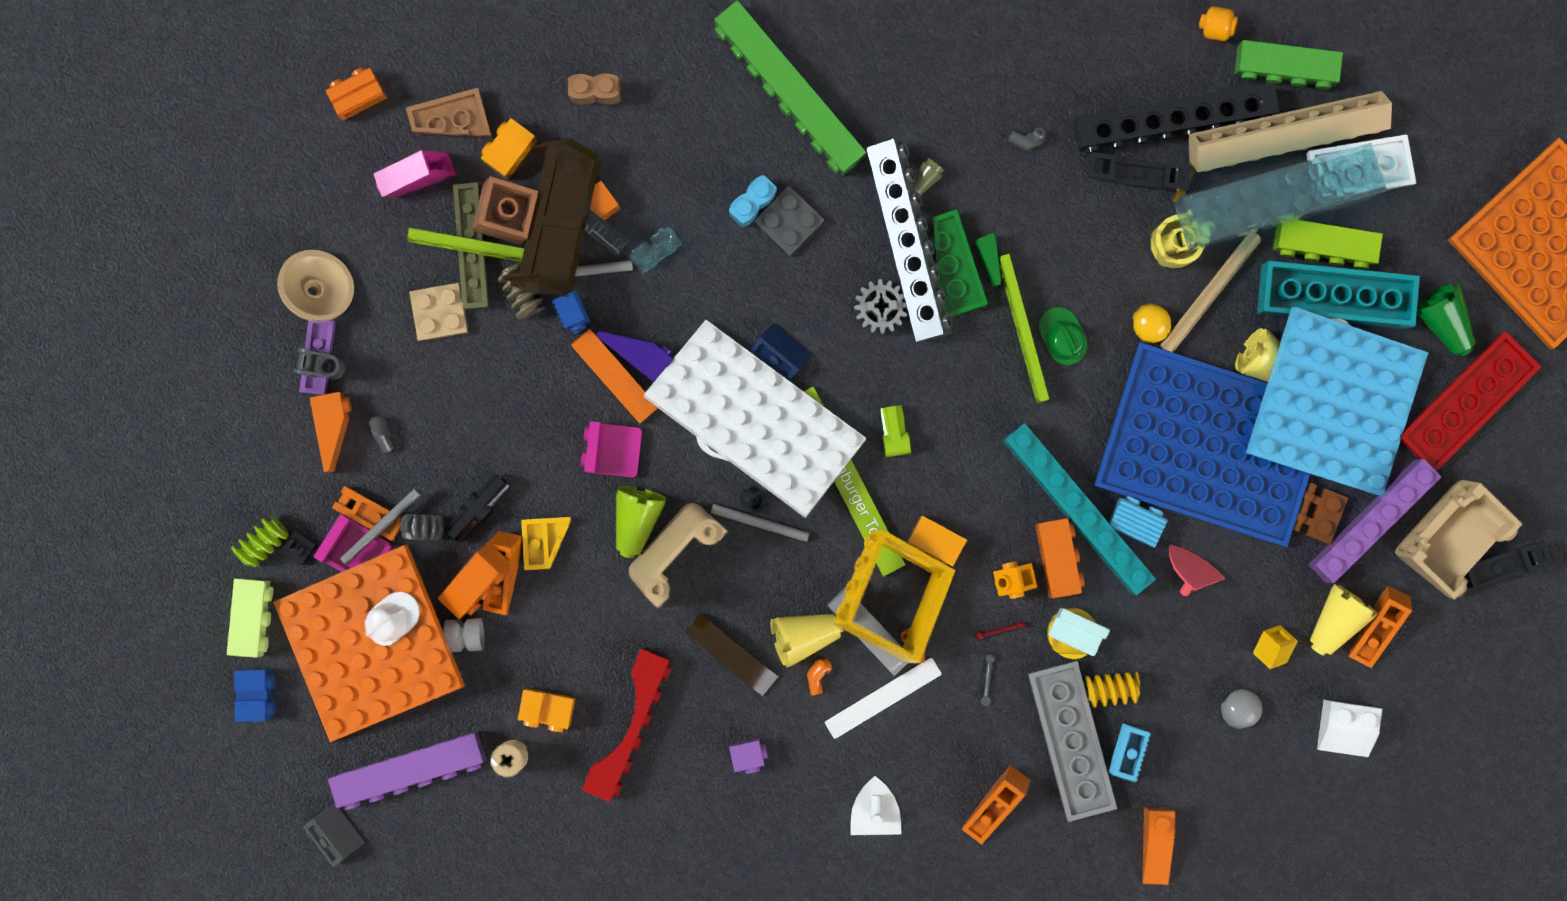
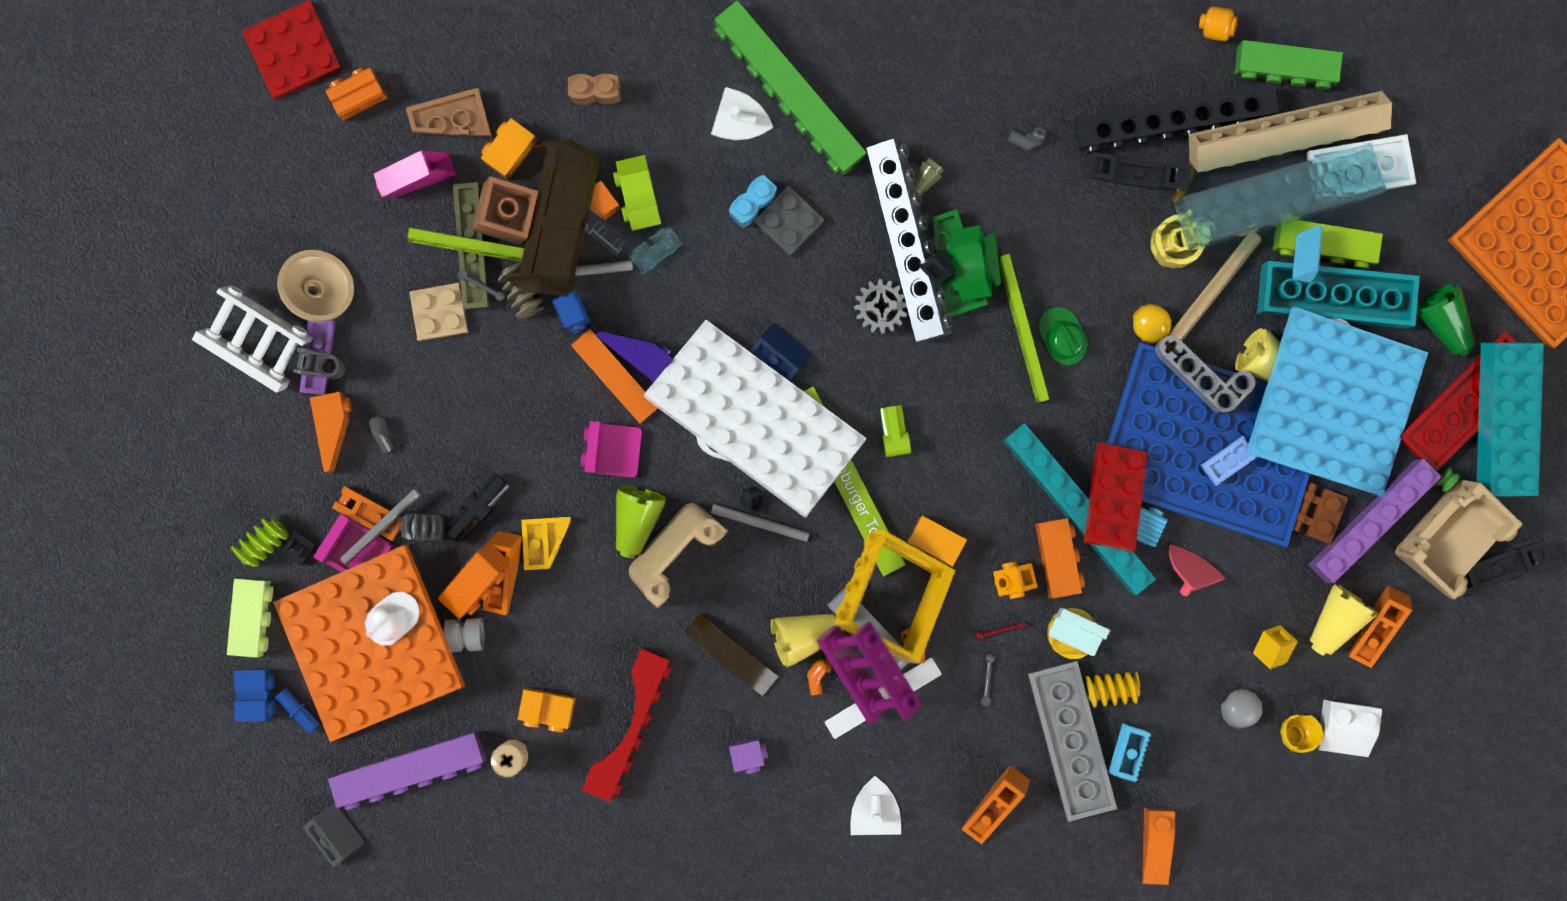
(232, 351): none -> white fence
(291, 49): none -> red plate
(297, 710): none -> blue axle
(463, 275): none -> dark grey hinge
(638, 192): none -> lime brick
(740, 117): none -> white shield
(857, 680): none -> magenta fence
(938, 267): none -> black tile
(969, 256): none -> green brick
(1115, 497): none -> red plate
(1200, 370): none -> light grey beam
(1227, 461): none -> light blue plate
(1301, 733): none -> yellow hair
(1307, 254): none -> medium azure slope
(1447, 479): none -> bright green bush
(1510, 417): none -> teal brick

